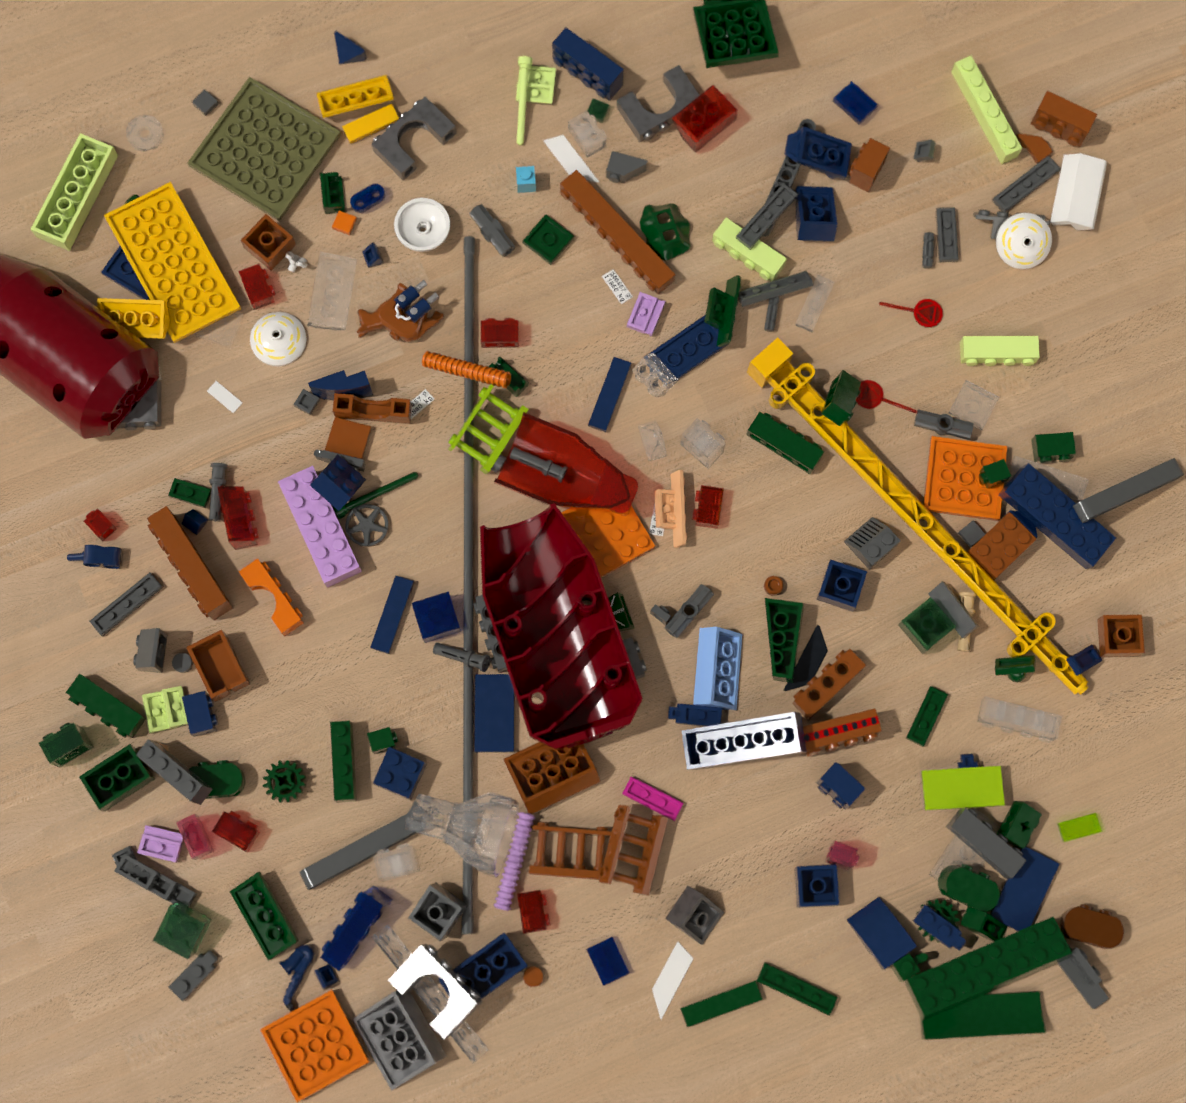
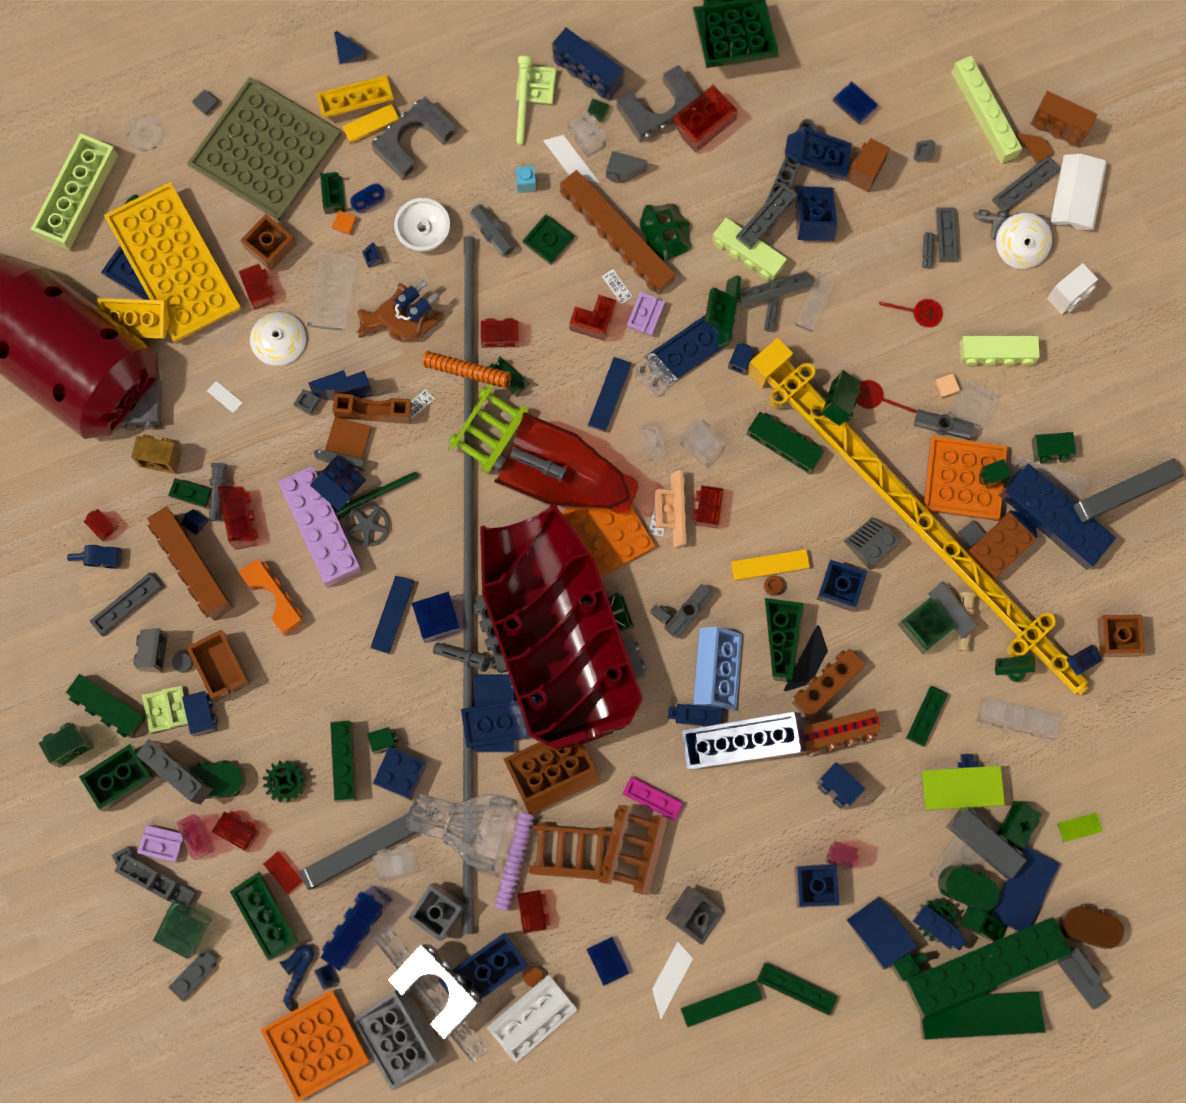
(156, 454): none -> pearl gold brick
(283, 872): none -> clear red tile
(295, 261): white plant -> none
(494, 724): none -> dark blue tile
(532, 1019): none -> white slope
(595, 322): none -> clear red brick
(741, 358): none -> dark blue brick
(770, 565): none -> yellow tile
(947, 385): none -> light nougat tile
(1073, 289): none -> white brick

